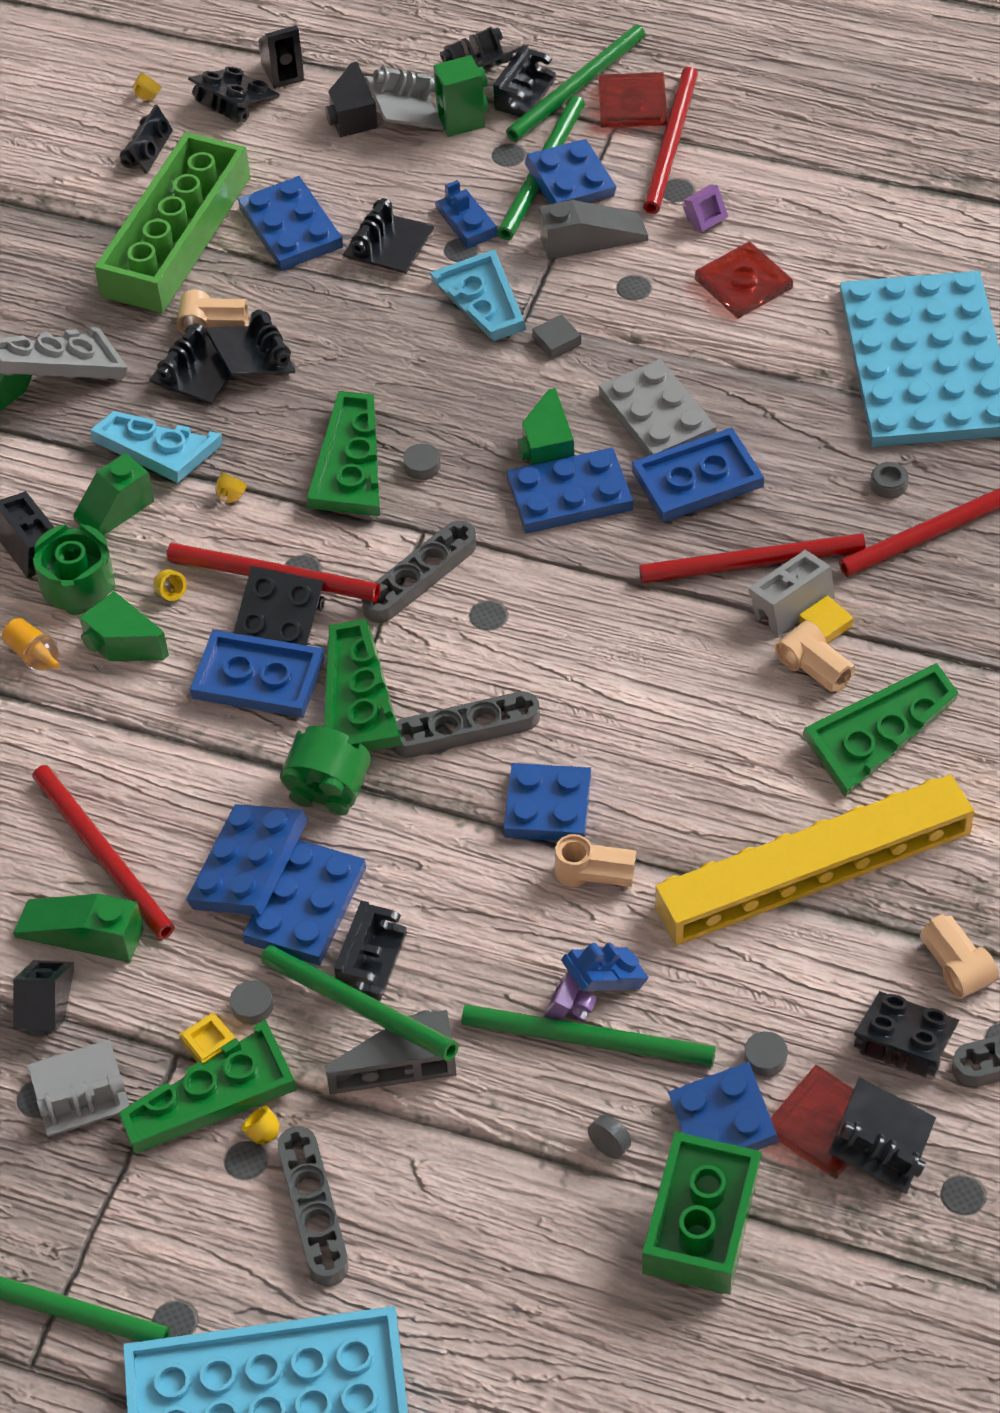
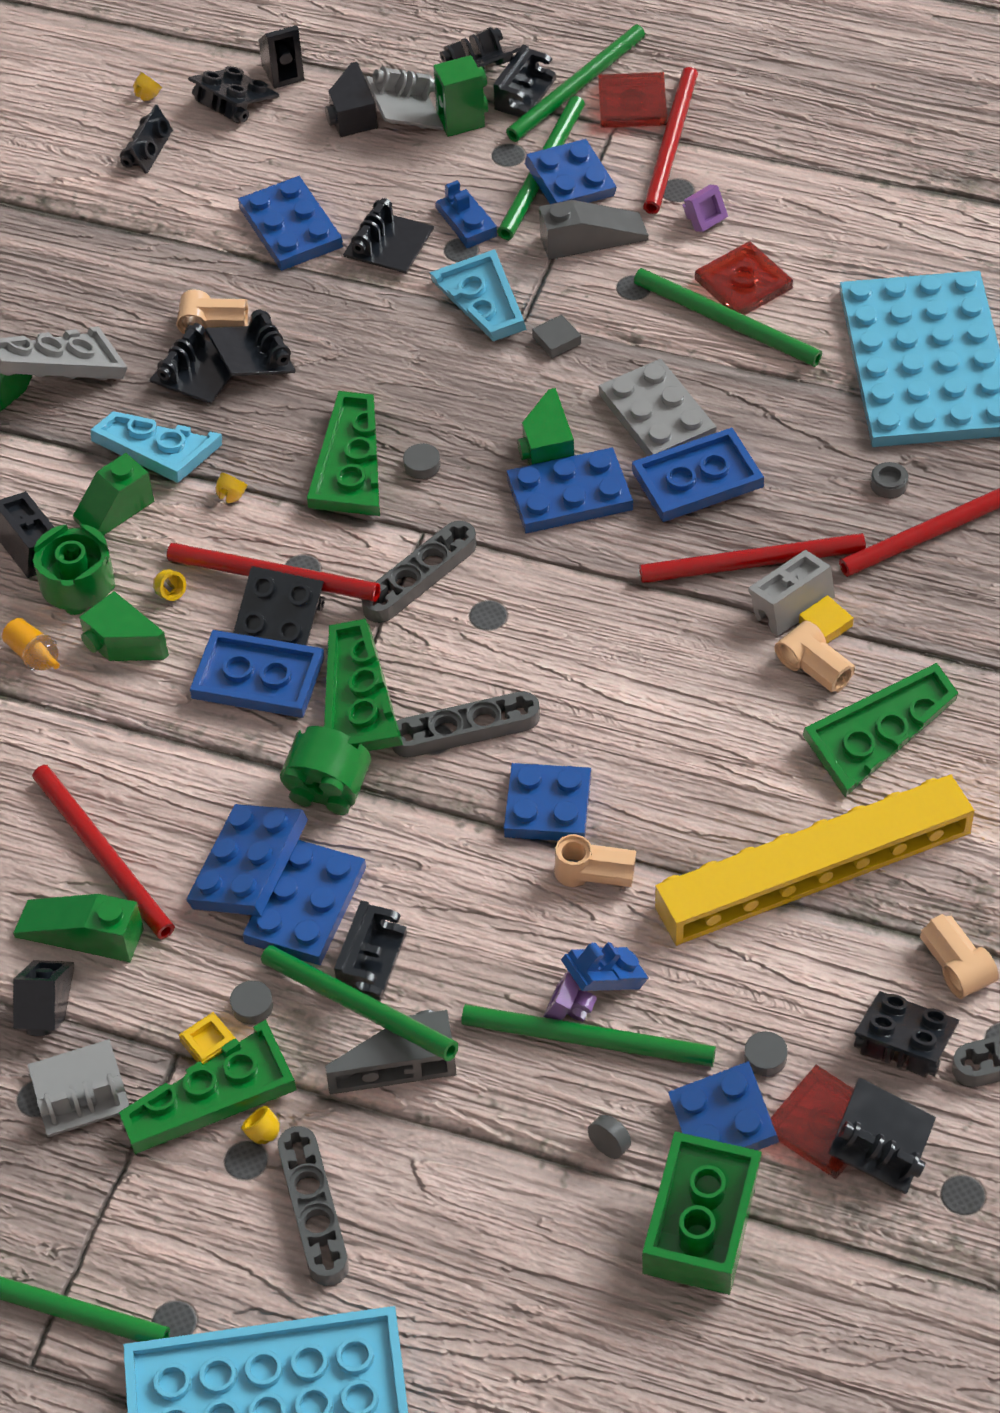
(173, 222): bright green brick -> none
(728, 317): none -> green piece

